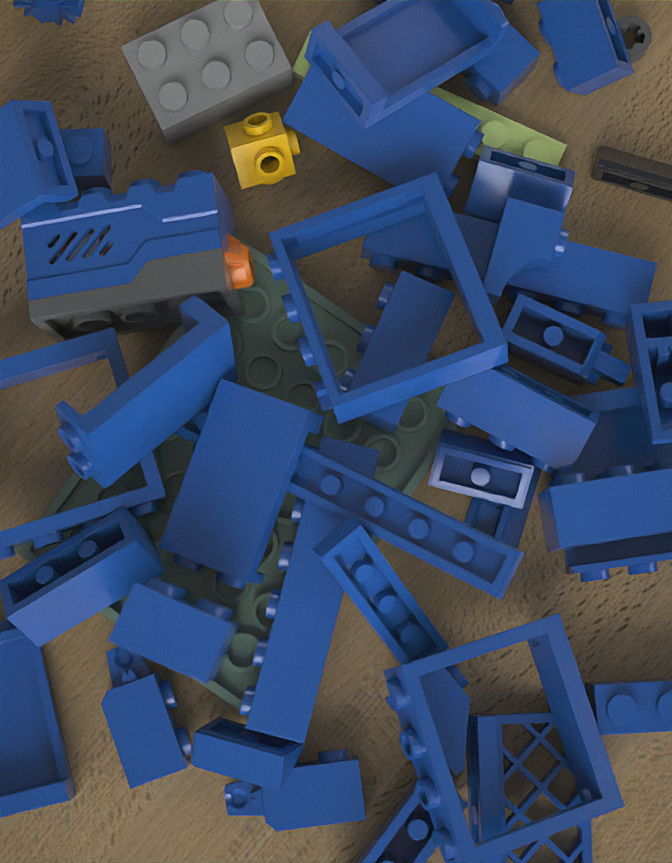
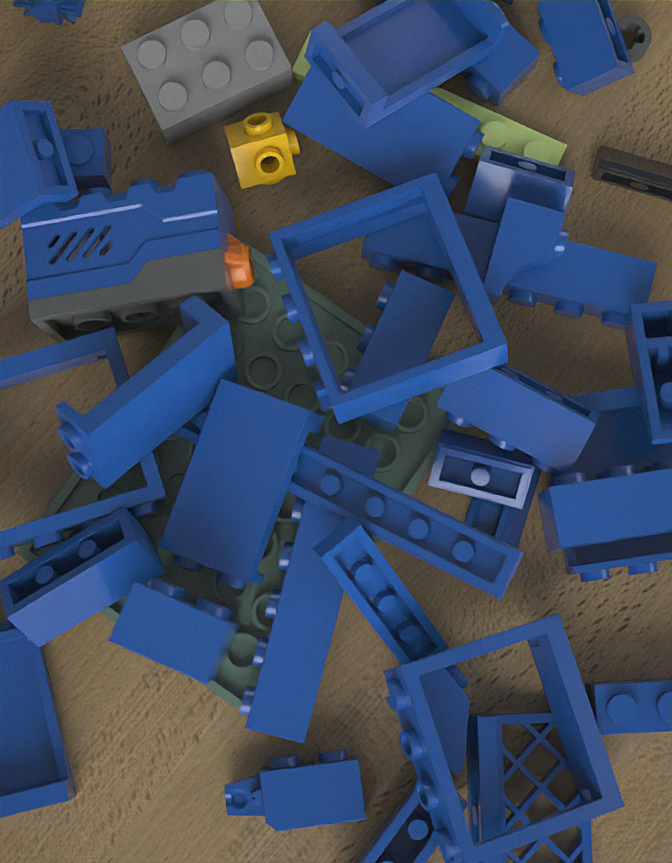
(143, 720): blue hinge -> none
(244, 753): blue slope -> none
(561, 344): blue hinge -> none

